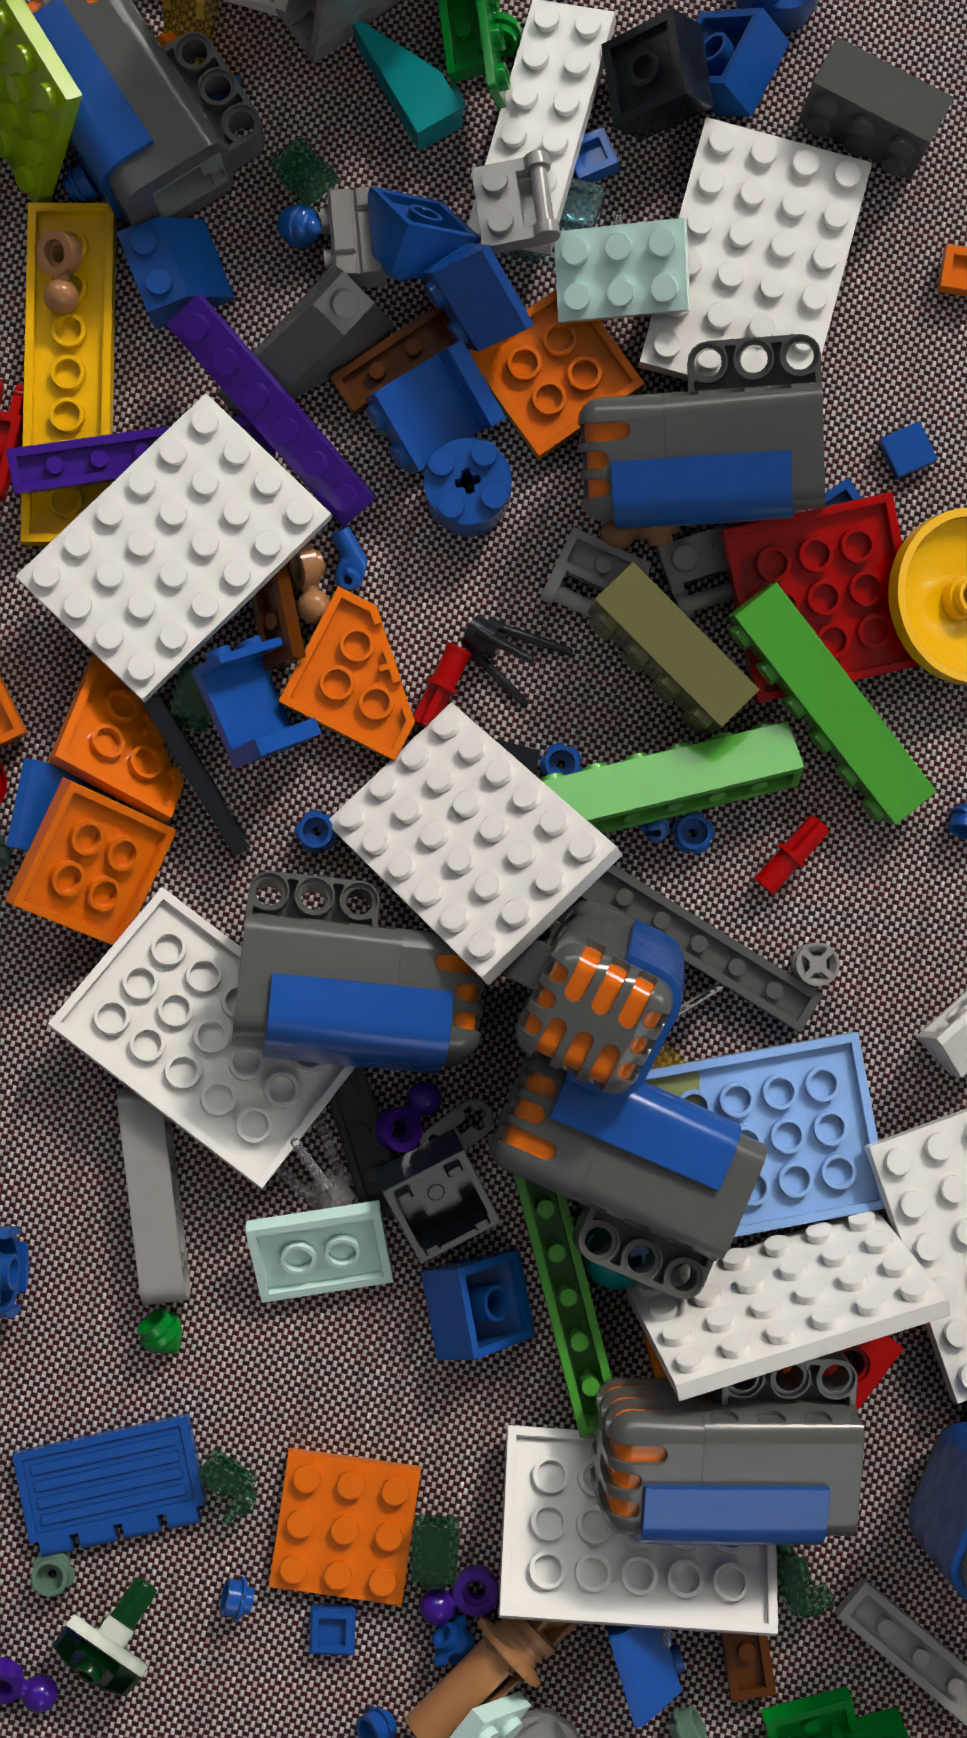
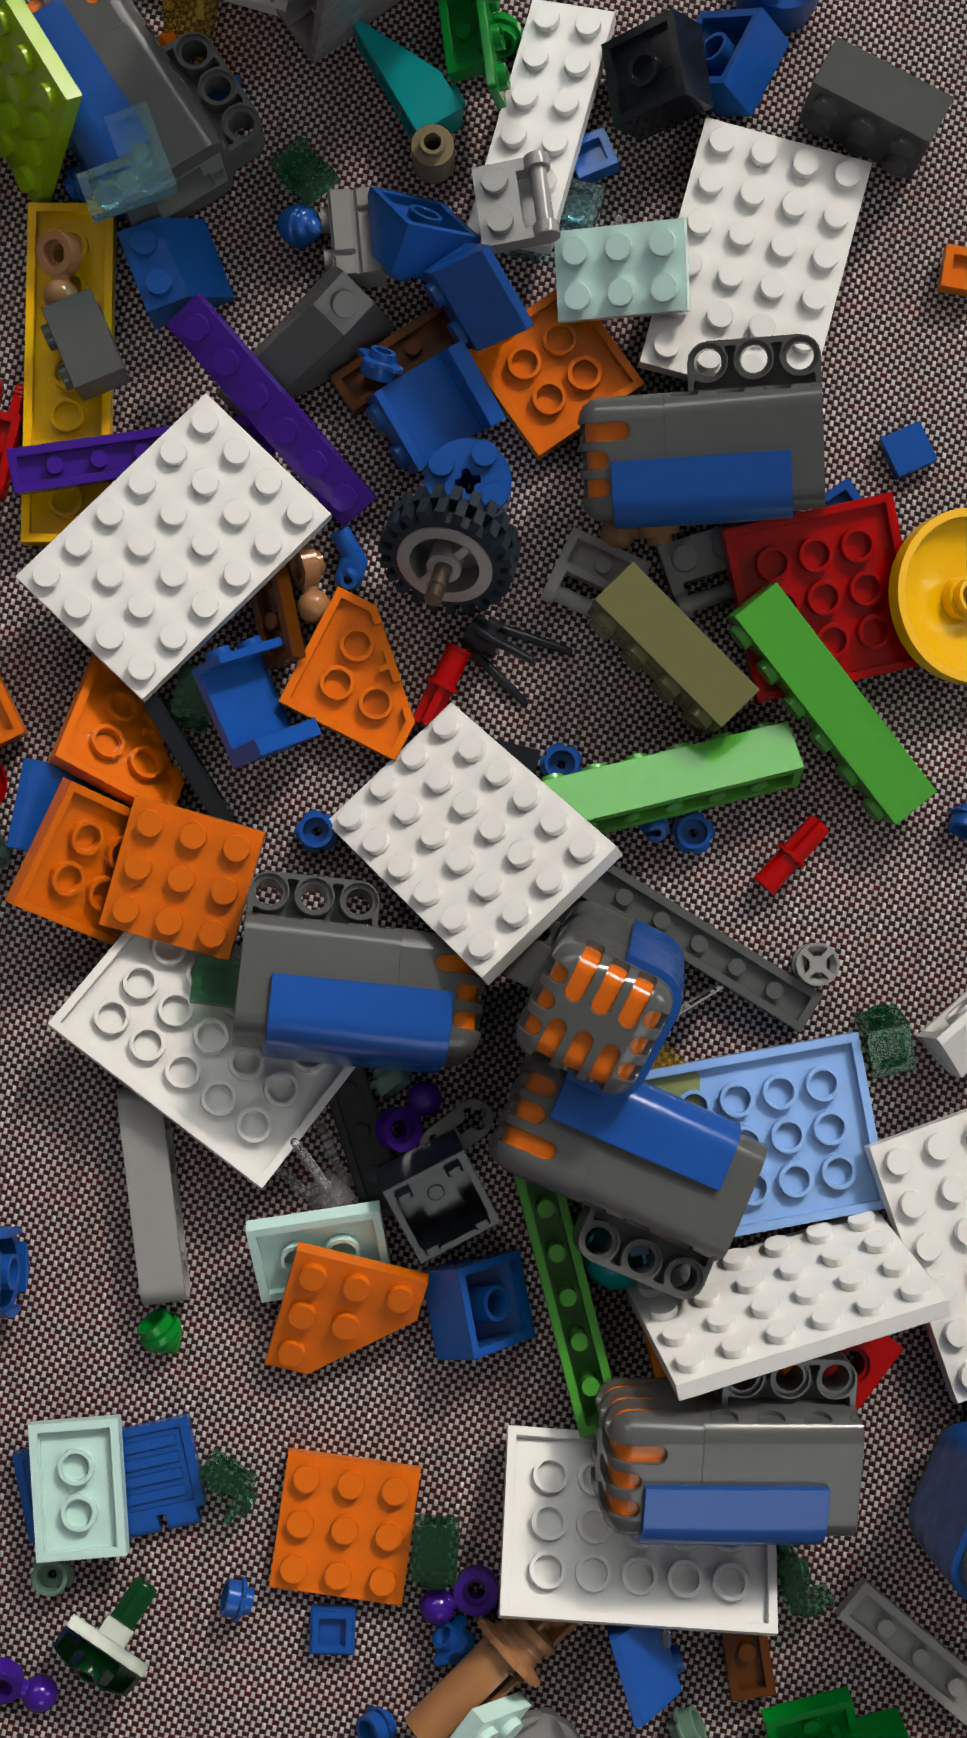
(78, 1488): none -> light aqua plate
(85, 344): none -> dark grey brick
(137, 176): none -> clear light blue plate
(182, 877): none -> orange plate
(214, 982): none -> clear green plate
(340, 1305): none -> orange plate
(379, 363): none -> blue plate
(389, 1082): none -> sand green plate
(433, 153): none -> dark tan brick
(449, 549): none -> wheel
(886, 1040): none -> clear green bracket

